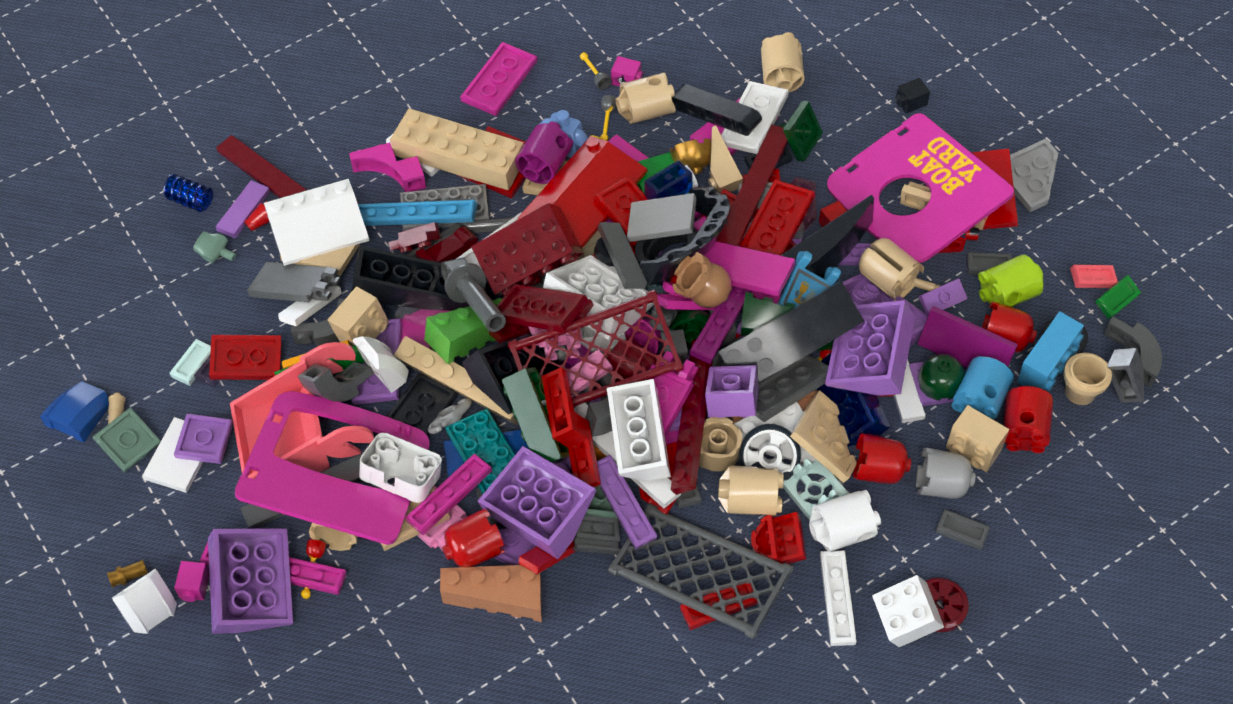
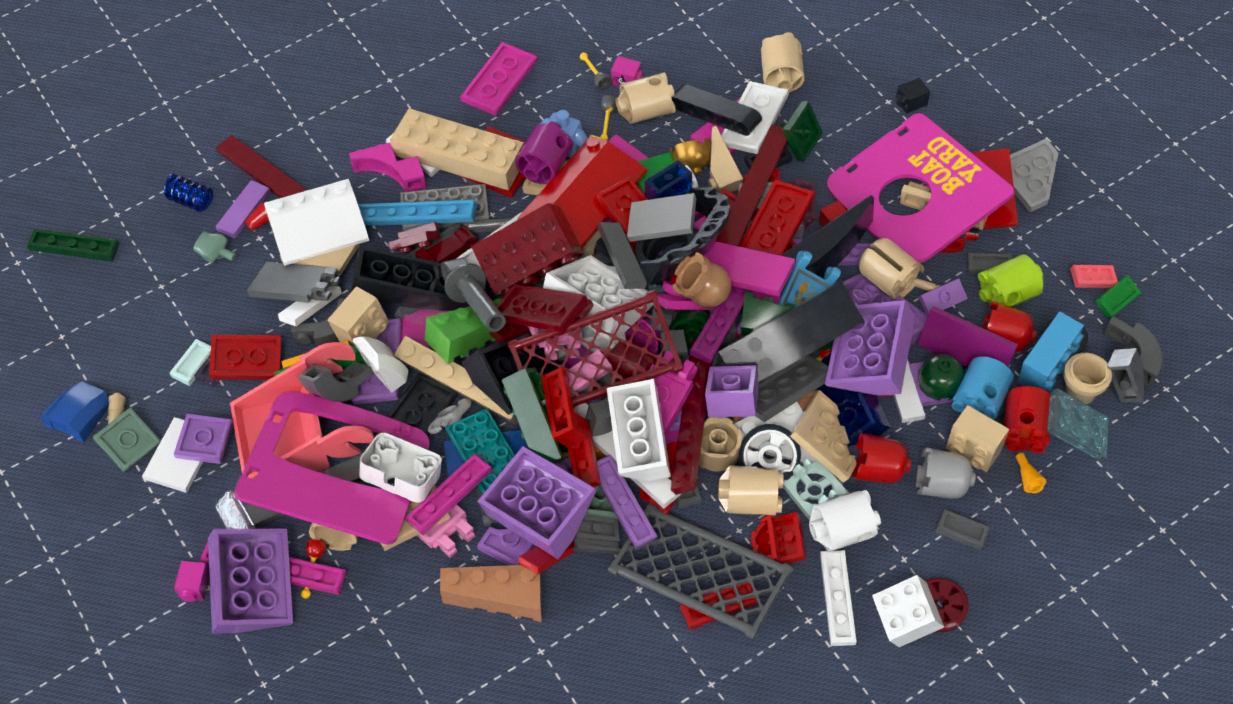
(73, 245): none -> dark green tile
(127, 573): pearl gold pin -> none
(146, 603): white slope -> none
(233, 512): none -> clear tile
(472, 540): red cylinder -> none
(1032, 480): none -> light orange cone
(1078, 424): none -> clear light blue plate

